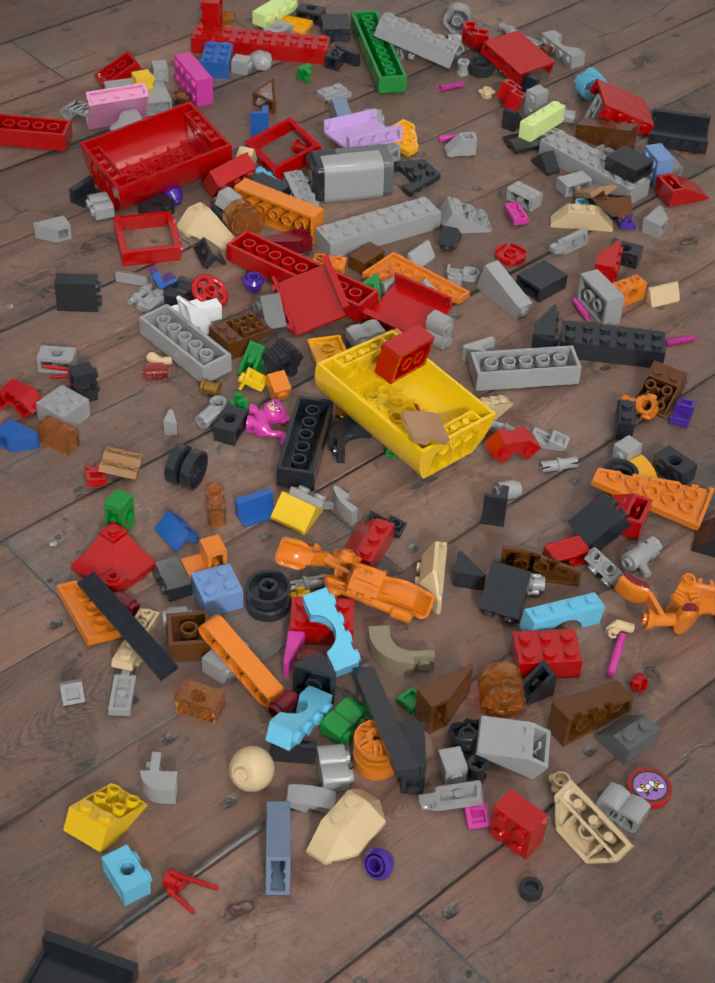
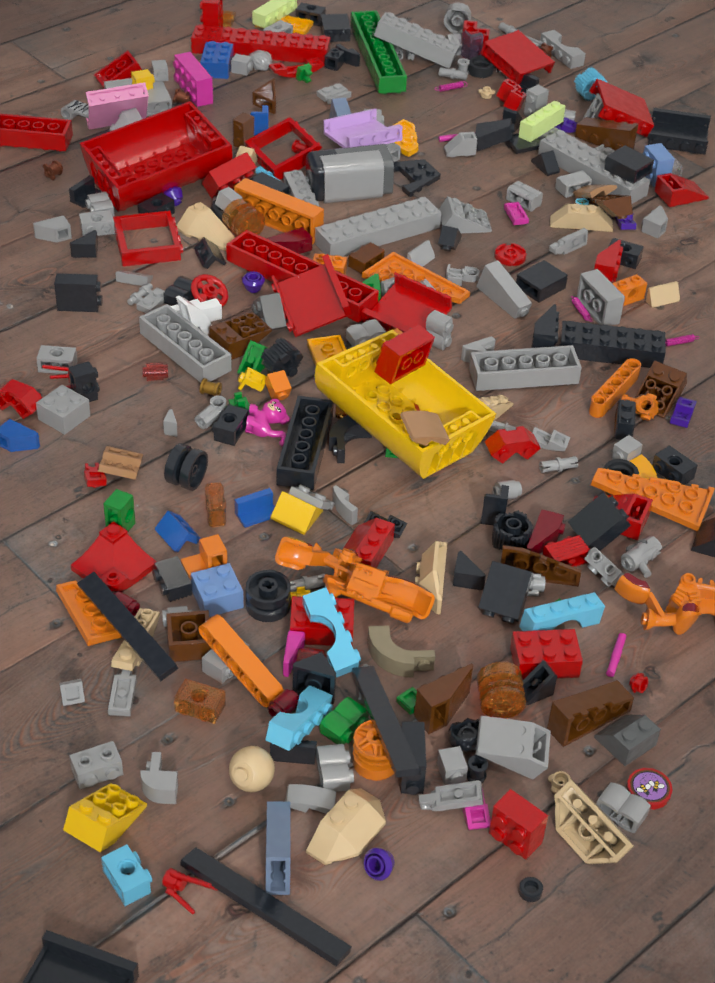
(53, 169): none -> copper brick
(58, 435): clear orange brick -> none
(85, 246): none -> black slope
(96, 765): none -> light grey brick
(100, 221): none -> light grey brick
(152, 357): tan arm -> none
(161, 281): blue panel -> none
(243, 129): none -> reddish brown brick
(266, 906): none -> black tile
(291, 71): none -> red slope
(453, 73): none -> light grey pin
(471, 45): none -> clear purple panel
(494, 133): none -> black slope
(511, 530): none -> black brick
(546, 530): none -> dark red slope
(567, 125): none -> dark purple slope
(614, 388): none -> orange beam
(617, 626): tan arm -> none

